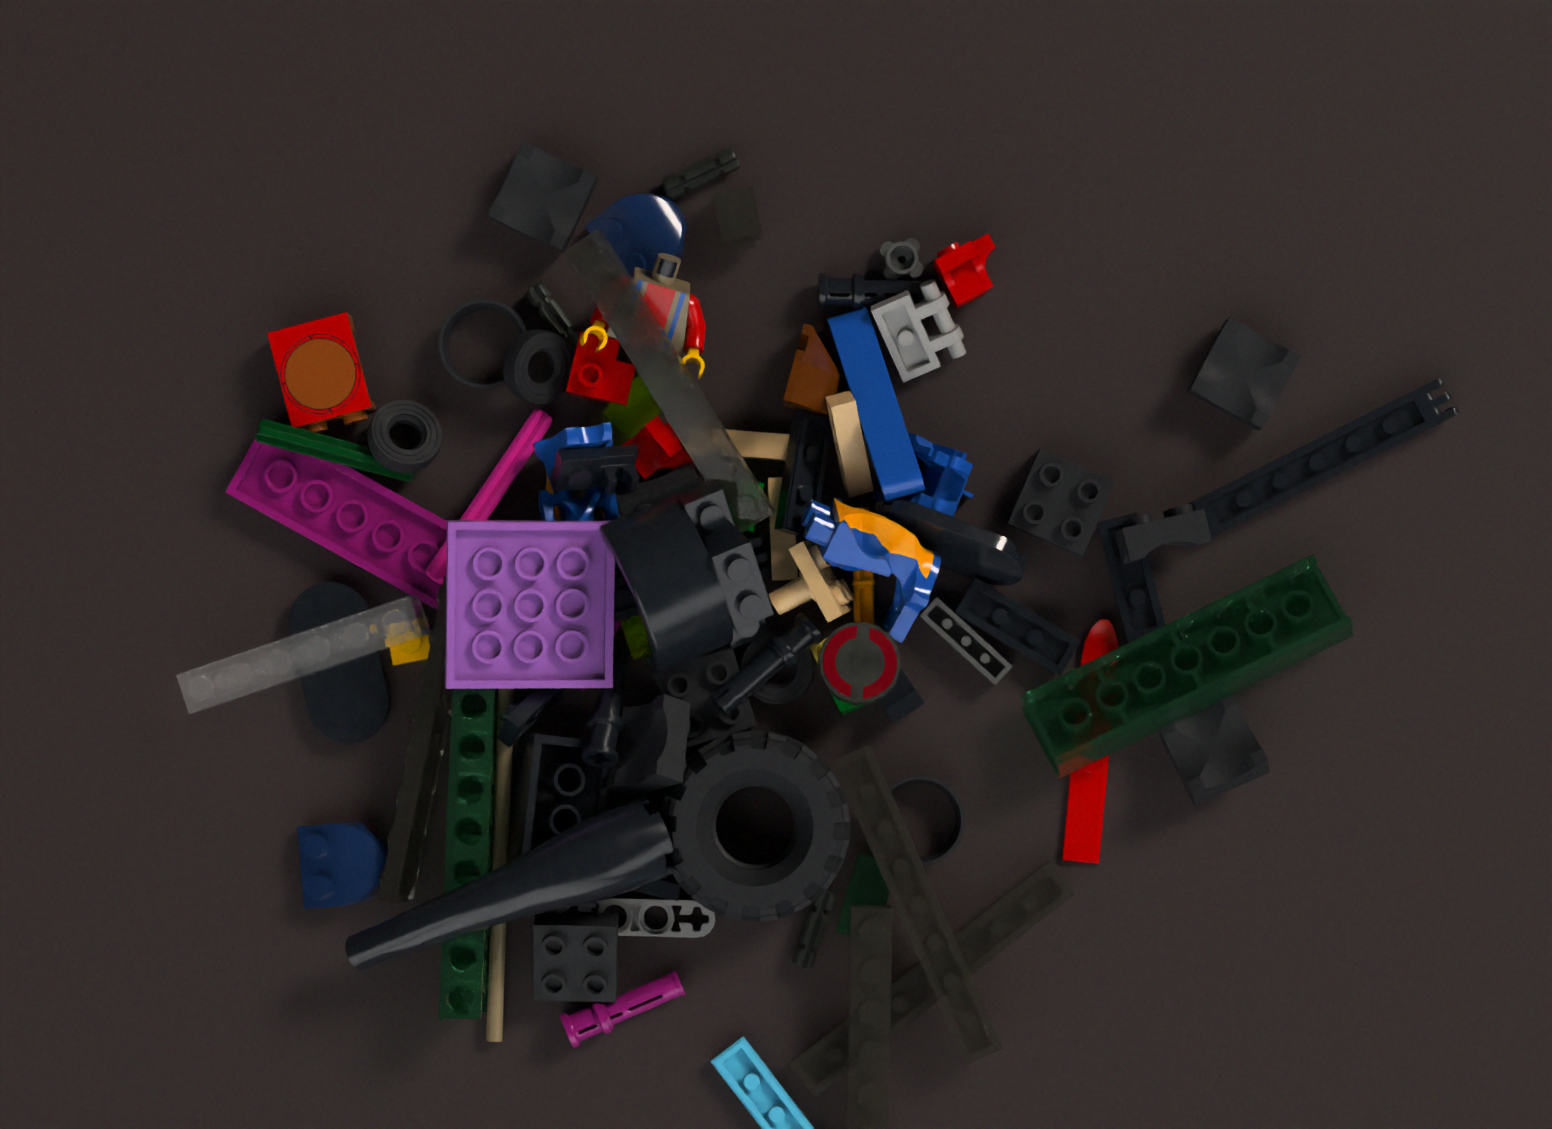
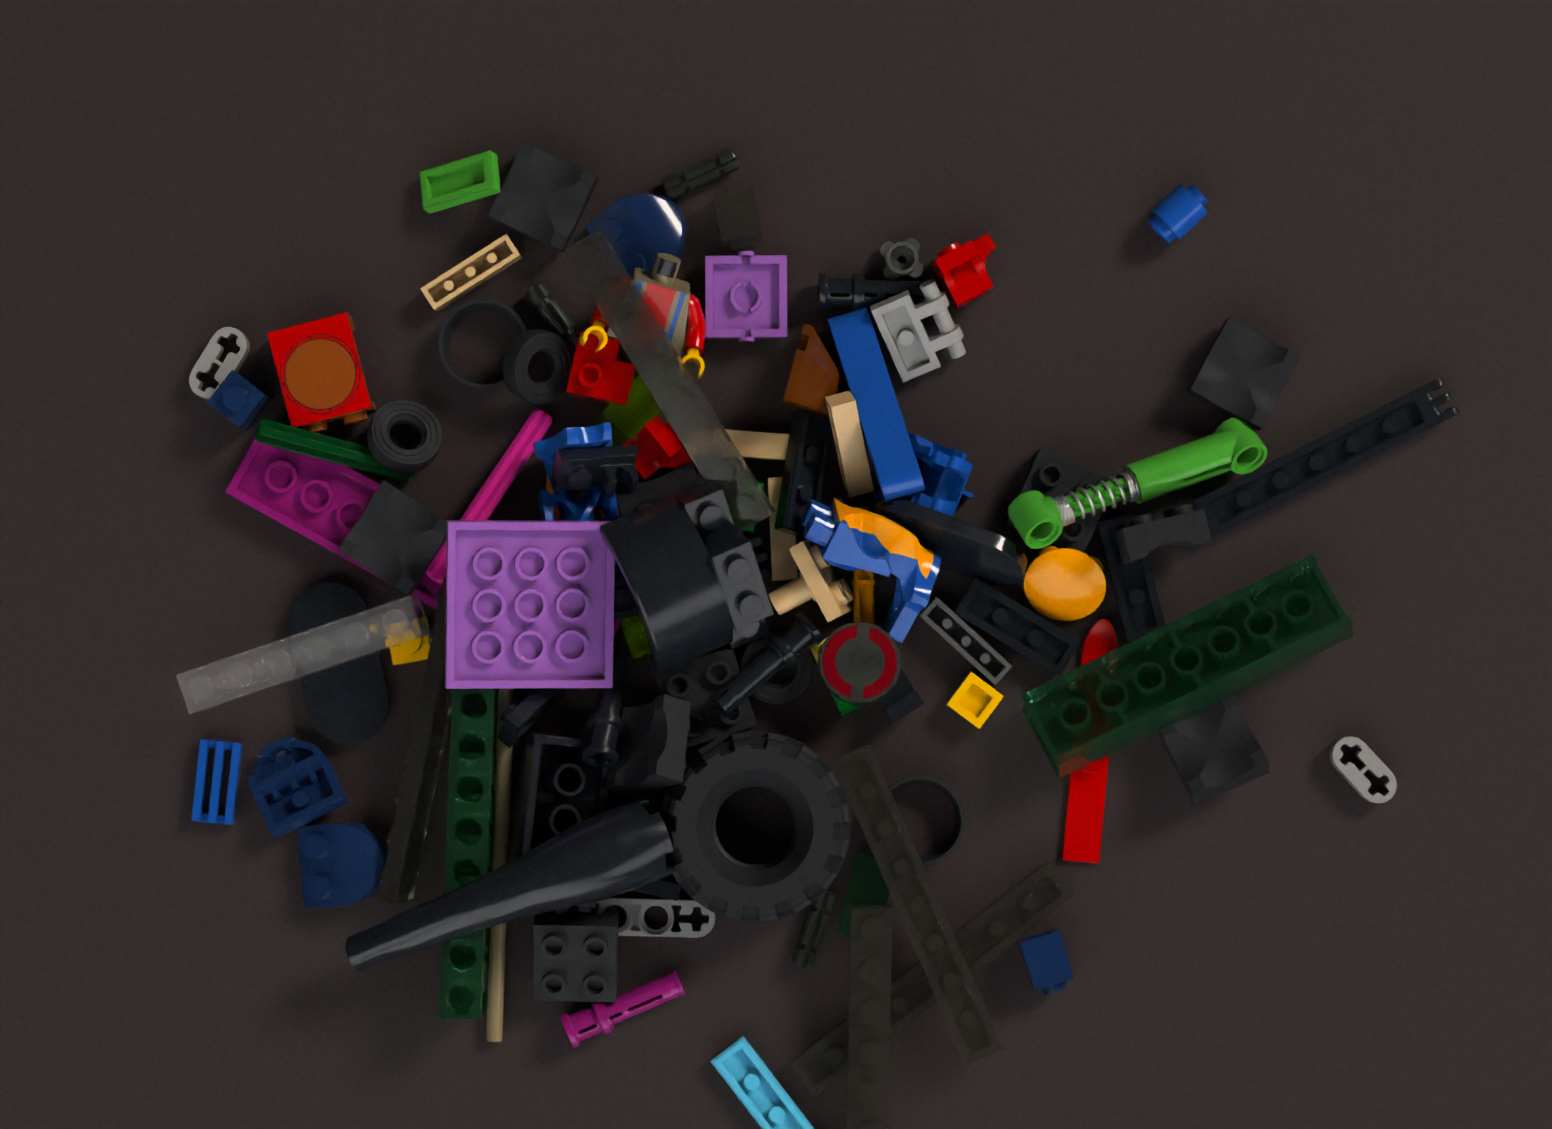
(201, 777): none -> blue tile
(211, 357): none -> light grey beam
(239, 400): none -> dark blue brick
(294, 785): none -> dark blue slope
(395, 538): none -> black brick
(460, 182): none -> bright green tile
(471, 273): none -> tan piece
(746, 297): none -> medium lavender plate
(974, 700): none -> yellow plate
(1046, 961): none -> dark blue brick
(1065, 583): none -> light orange dish
(1178, 213): none -> blue brick
(1229, 448): none -> bright green piece
(1369, 762): none -> light grey beam

